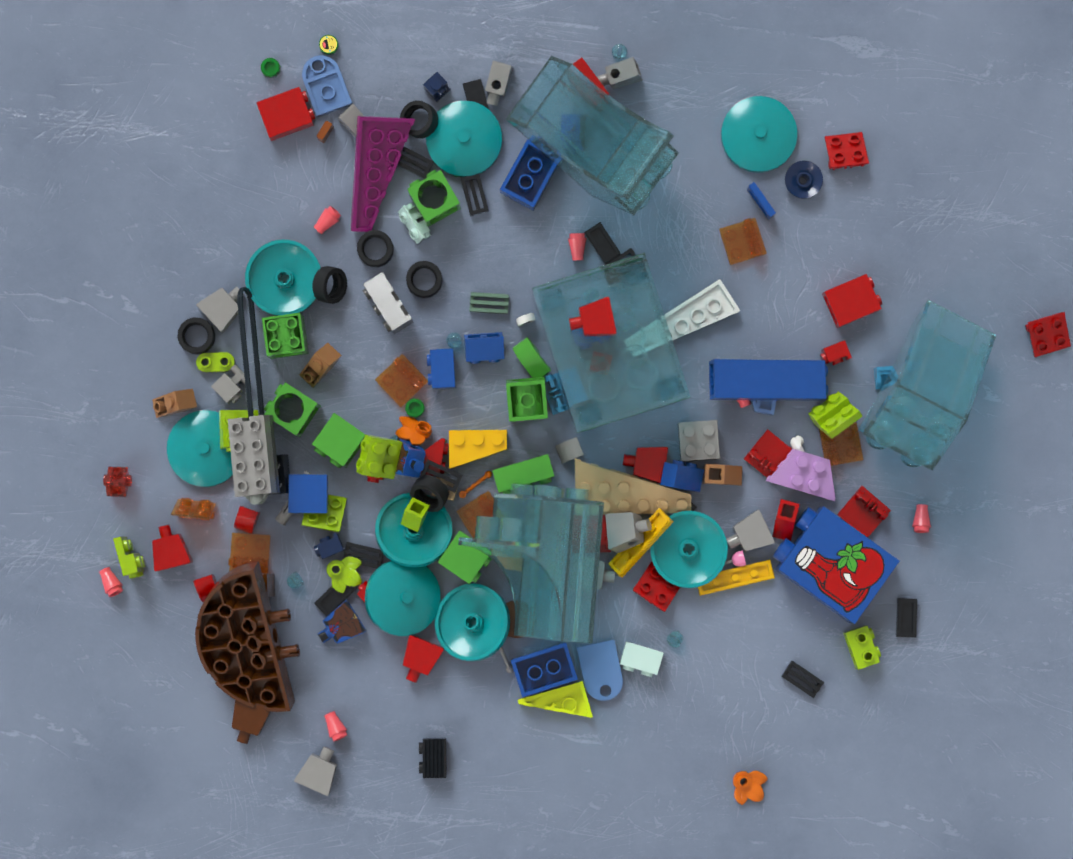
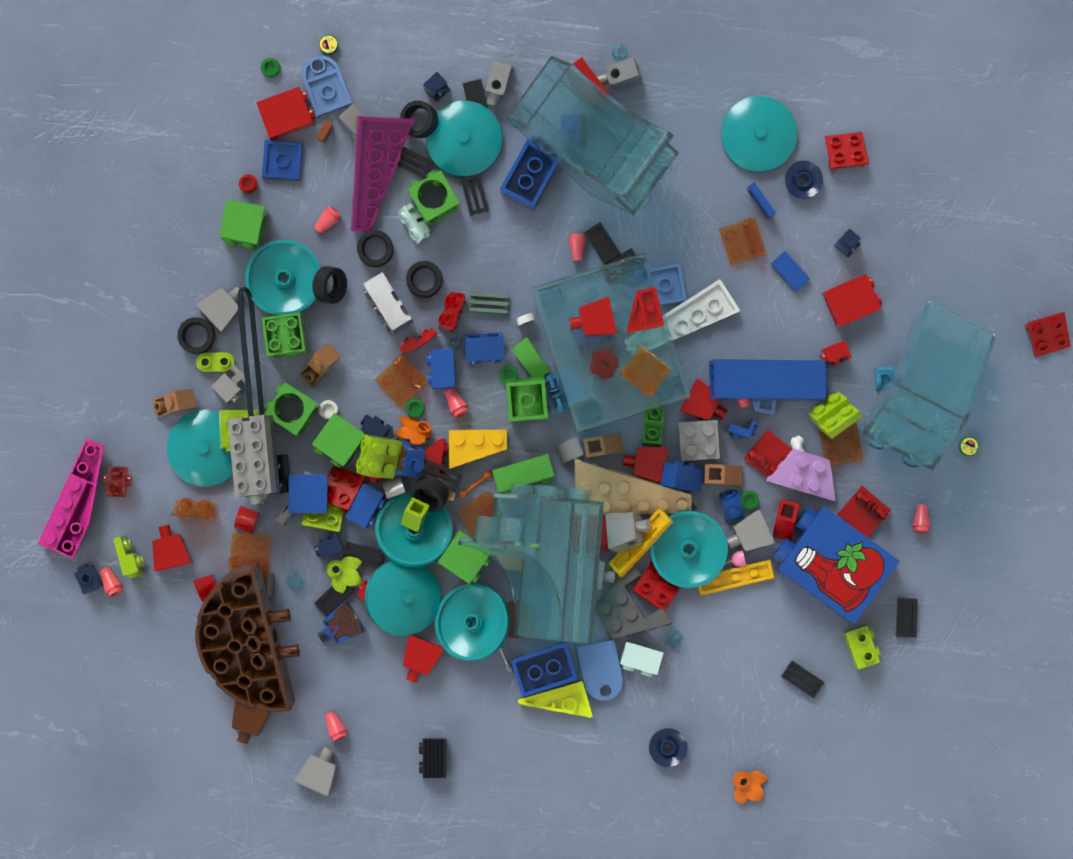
(75, 504): none -> dark pink wedge
(94, 582): none -> dark blue brick
(243, 224): none -> bright green brick
(248, 183): none -> red plate
(282, 160): none -> blue tile
(327, 409): none -> white tile
(343, 487): none -> red hinge
(366, 506): none -> blue brick
(375, 426): none -> dark blue brick
(394, 487): none -> light grey brick
(409, 345): none -> red slope
(453, 304): none -> red hinge
(456, 404): none -> coral cone
(507, 373): none -> green tile
(603, 445): none -> medium nougat slope
(606, 357): none -> clear red brick
(621, 612): none -> dark grey wing
(645, 312): none -> red wing
(645, 371): none -> clear orange hinge
(653, 427): none -> bright green slope
(669, 283): none -> medium blue tile
(675, 754): none -> dark blue dish
(700, 405): none -> red torso
(731, 505): none -> blue bracket
(738, 432): none -> blue bracket
(749, 499): none -> green tile
(790, 271): none -> blue tile
(848, 243): none -> dark blue brick
(968, 446): none -> tile

